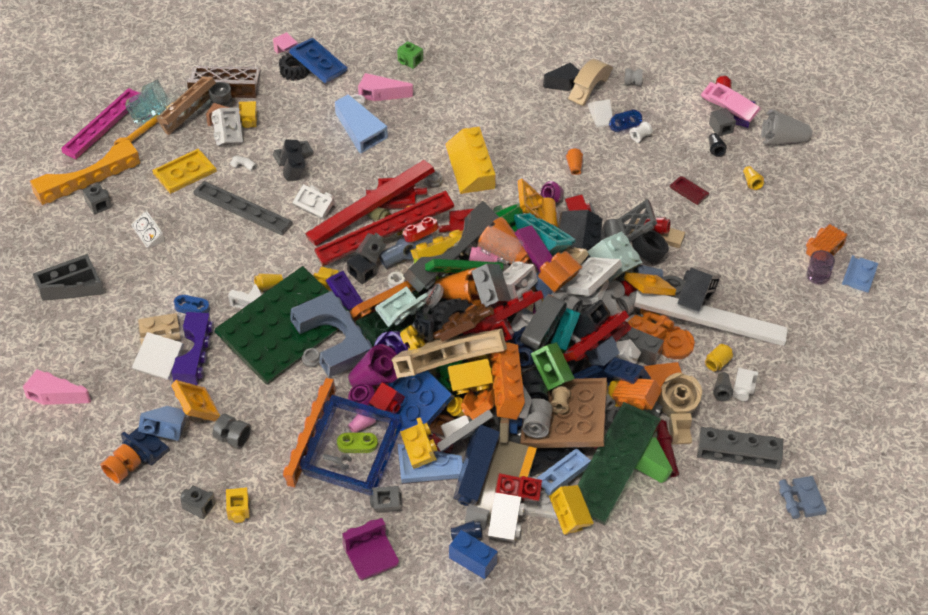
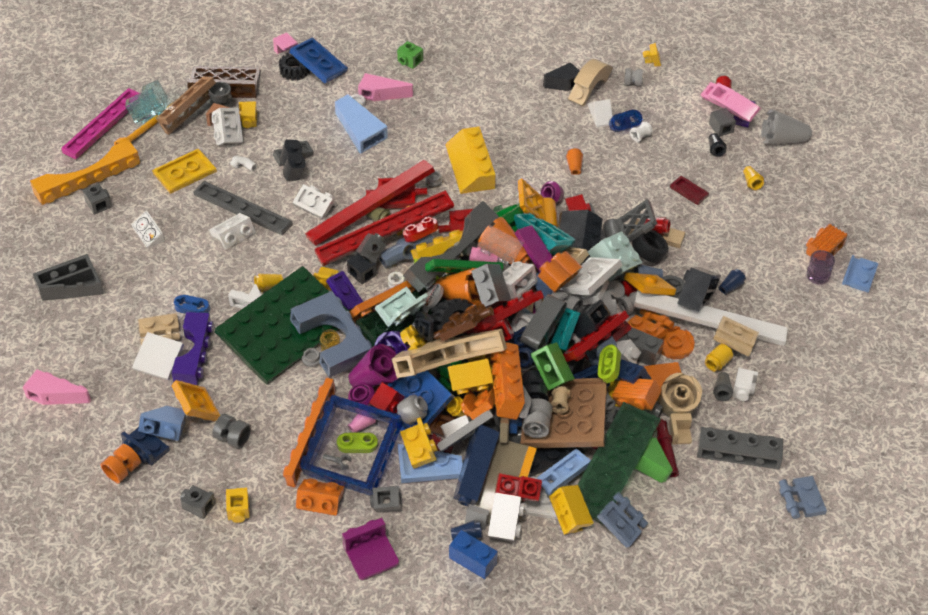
(233, 230): none -> white bracket
(319, 496): none -> orange bracket
(329, 339): none -> clear yellow brick
(412, 408): none -> light grey head
(609, 363): none -> lime plate
(619, 523): none -> sand blue plate
(653, 55): none -> yellow tile
(732, 281): none -> dark blue cone
(735, 335): none -> tan plate

